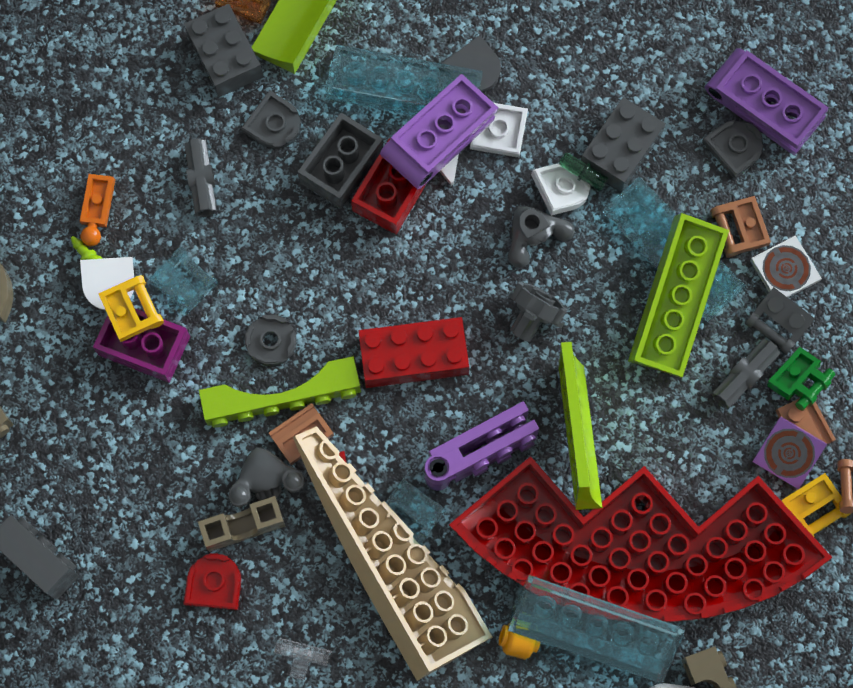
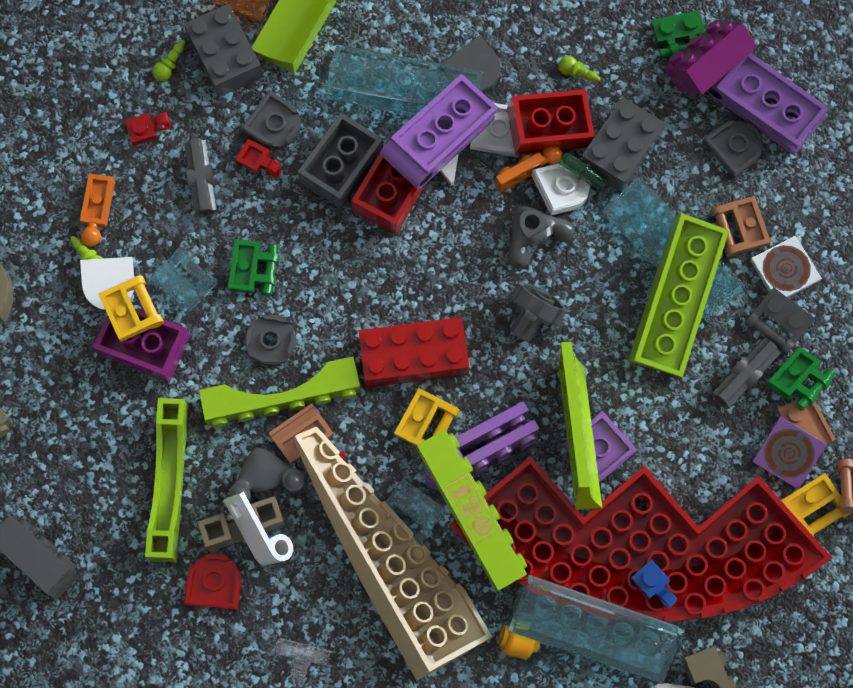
(143, 128): none -> red plate
(163, 70): none -> lime bar
(167, 495): none -> lime arch
(245, 265): none -> green plate
(256, 157): none -> red plate
(264, 548): none -> white door
(420, 414): none -> yellow plate
(471, 510): none -> lime brick
(511, 176): none -> orange plate
(550, 121): none -> red brick
(570, 67): none -> lime bar
(610, 445): none -> medium lavender tile
(653, 582): none -> blue plate
(675, 29): none -> green plate
(709, 56): none -> magenta brick

